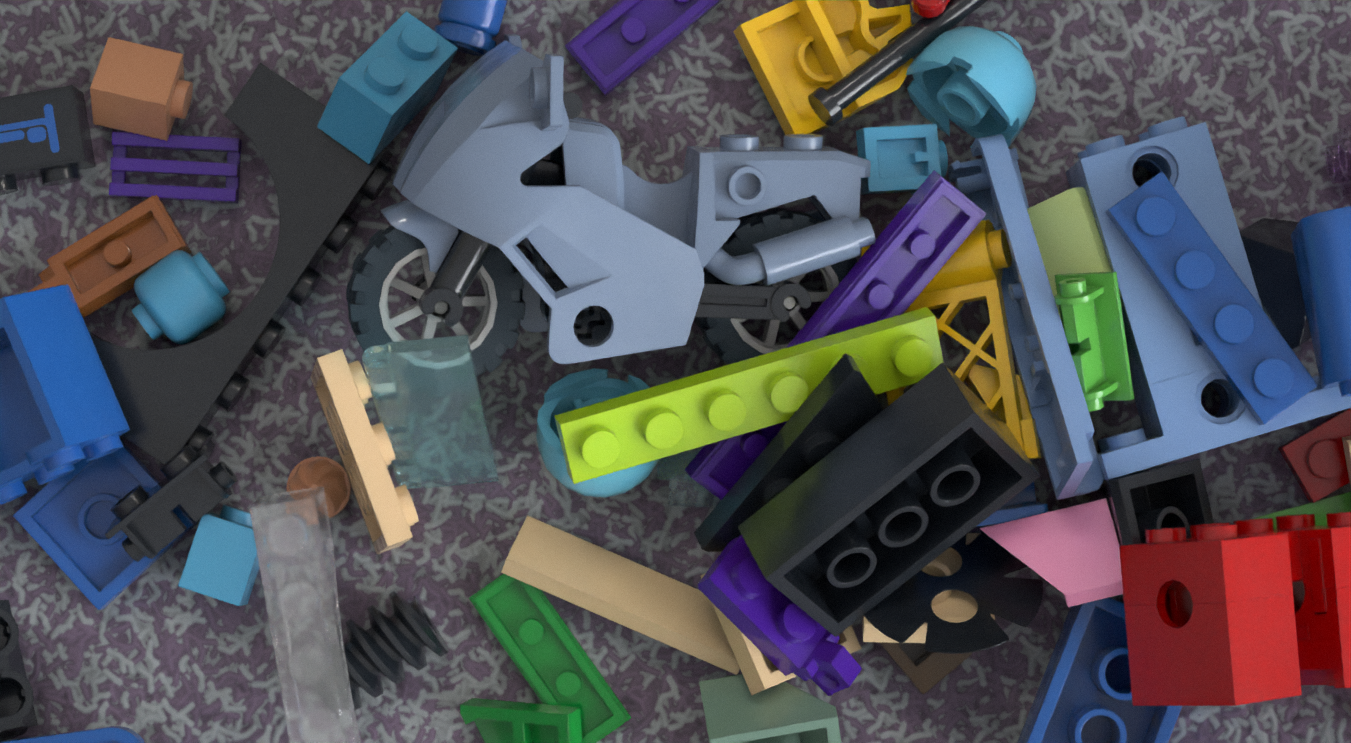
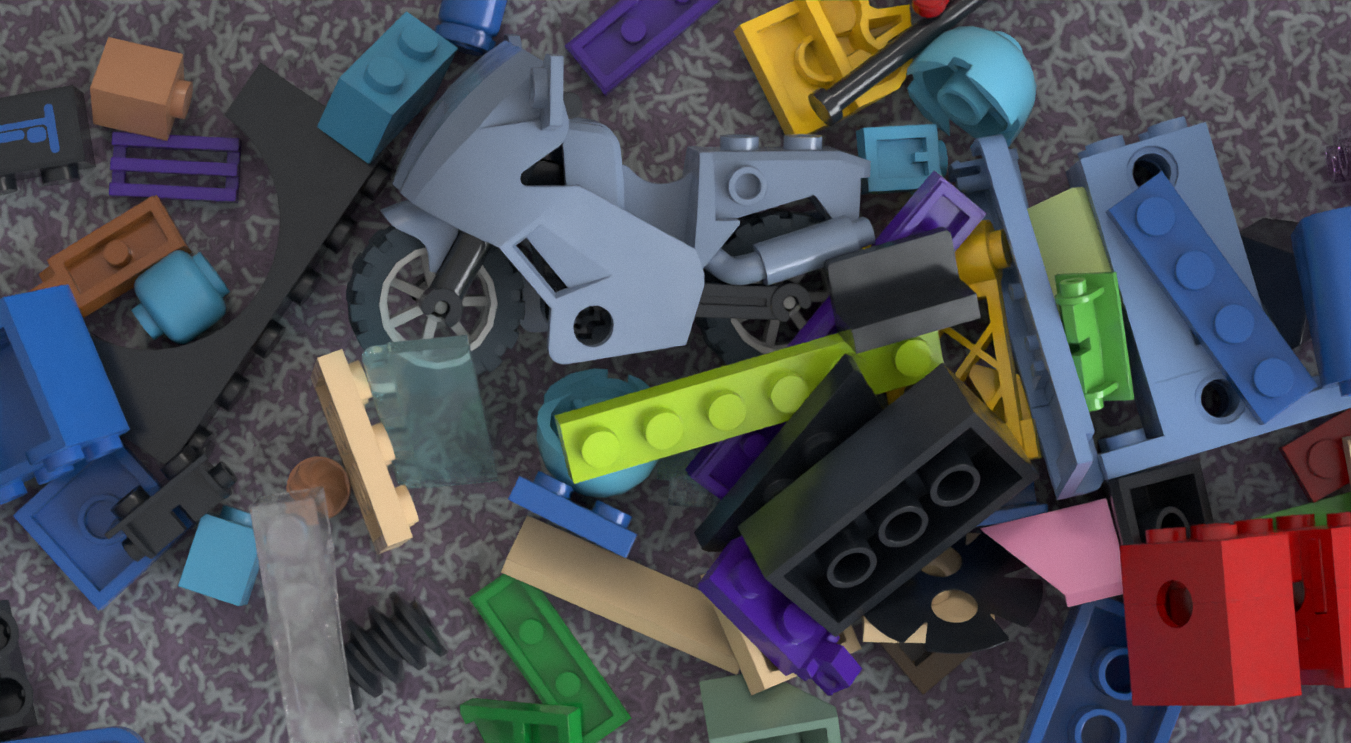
(552, 501): none -> blue plate
(898, 290): none -> black panel

